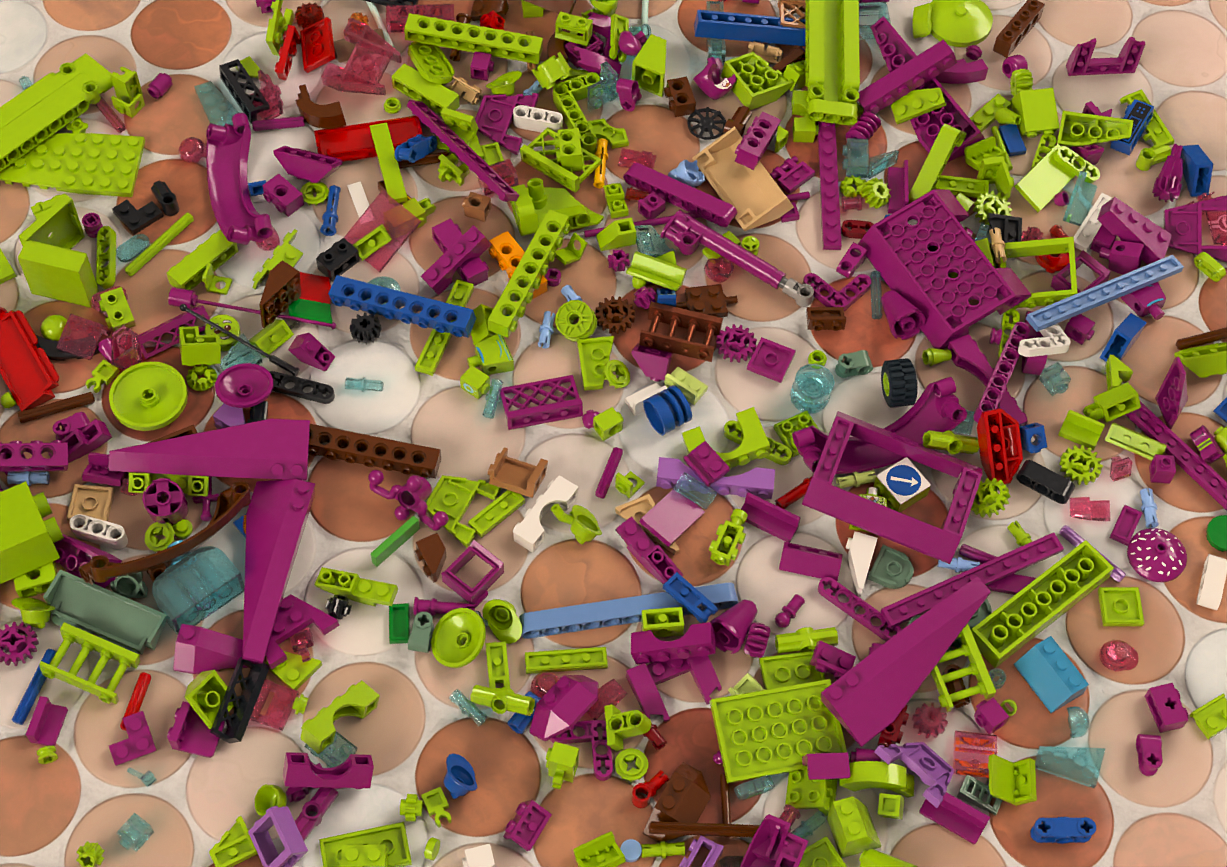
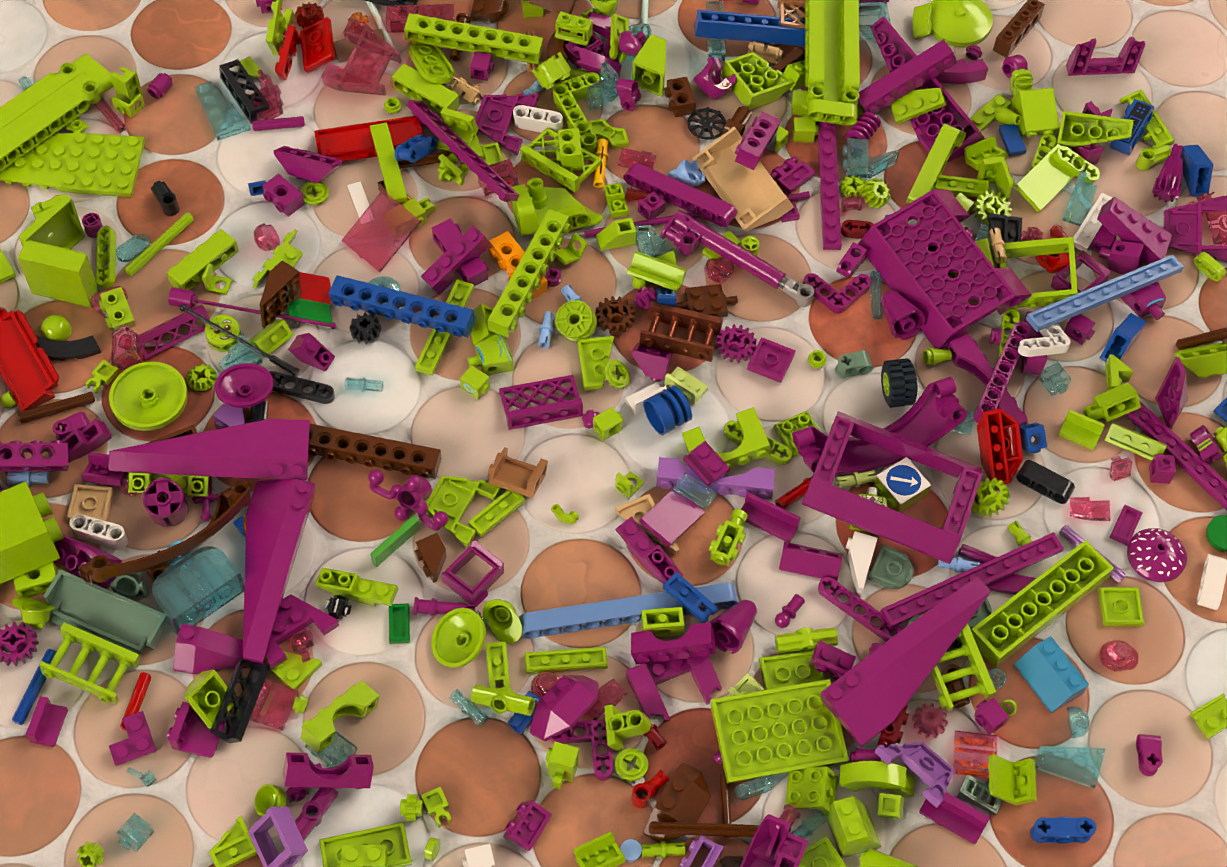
(47, 754): lime bush -> none
(81, 336): clear pink bracket -> none
(105, 348): magenta cone -> none
(135, 219): black plate -> none
(159, 529): lime gear -> none
(183, 529): lime plate -> none
(192, 149): clear pink hair -> none
(197, 348): lime brick -> none
(228, 184): magenta panel -> none
(317, 115): reddish brown arch -> none
(334, 192): blue pin -> none
(337, 259): black brick -> none
(372, 241): lime slope -> none
(421, 635): sand green piece -> none
(459, 776): blue piece -> none
(477, 206): medium nougat brick -> none
(492, 20): red brick -> none
(492, 398): clear light blue pin -> none
(505, 83): lime piece -> none
(530, 531): white arch -> none
(584, 525): lime piece -> none
(609, 472): magenta axle -> none
(618, 260): magenta gear -> none
(757, 640): magenta gear -> none
(812, 379): clear light blue wheel -> none
(825, 318): reddish brown bracket -> none
(827, 766): magenta panel -> none
(898, 183): magenta panel -> none
(950, 442): lime piece -> none
(1000, 144): lime bar -> none
(1061, 199): magenta hinge -> none
(1080, 465): lime gear -> none
(1149, 508): light blue pin -> none
(1166, 707): magenta brick -> none

